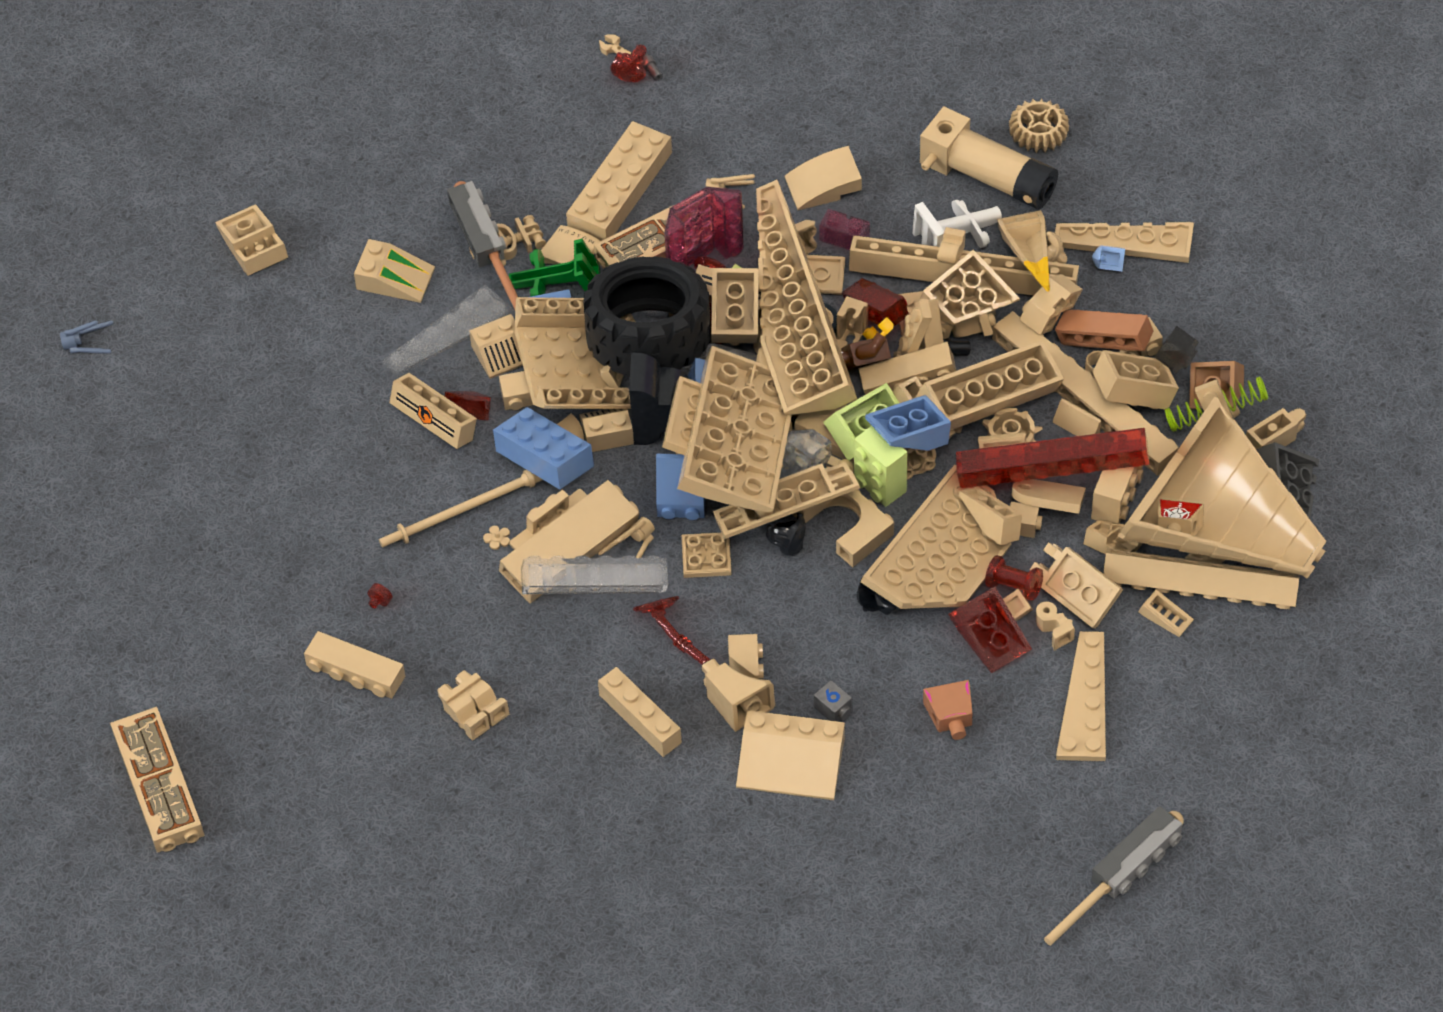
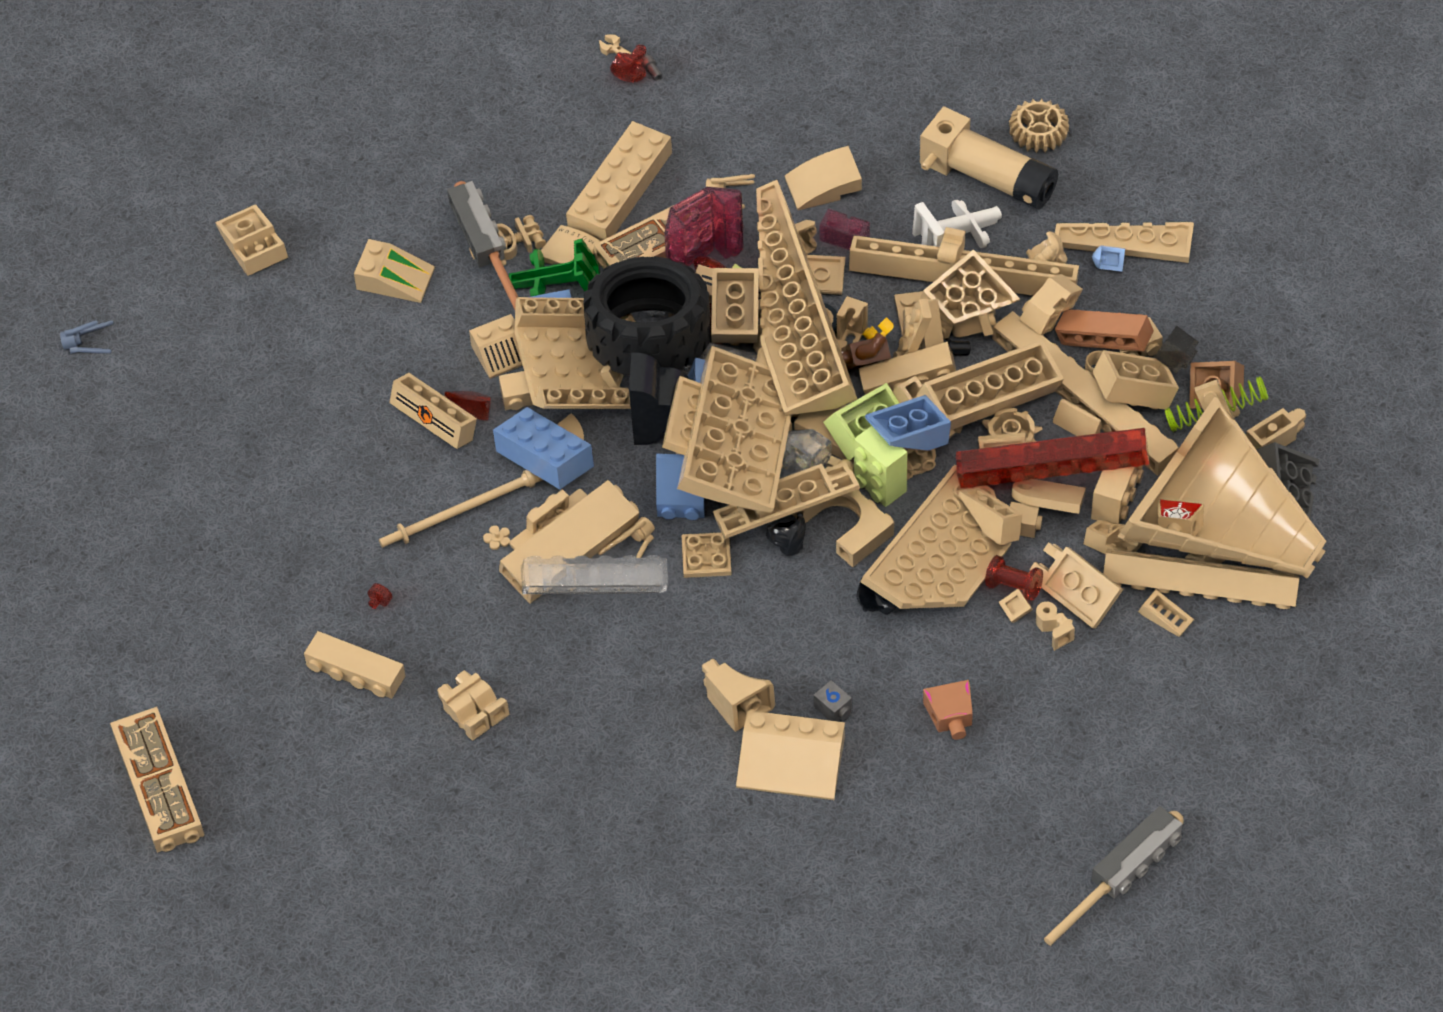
(448, 331): clear wing -> none
(607, 428): tan slope -> none
(639, 711): tan brick -> none
(658, 611): clear red dish -> none
(744, 655): tan slope -> none
(880, 301): clear red brick -> none
(990, 630): clear red slope -> none
(1028, 240): tan plate -> none
(1084, 714): tan wing -> none

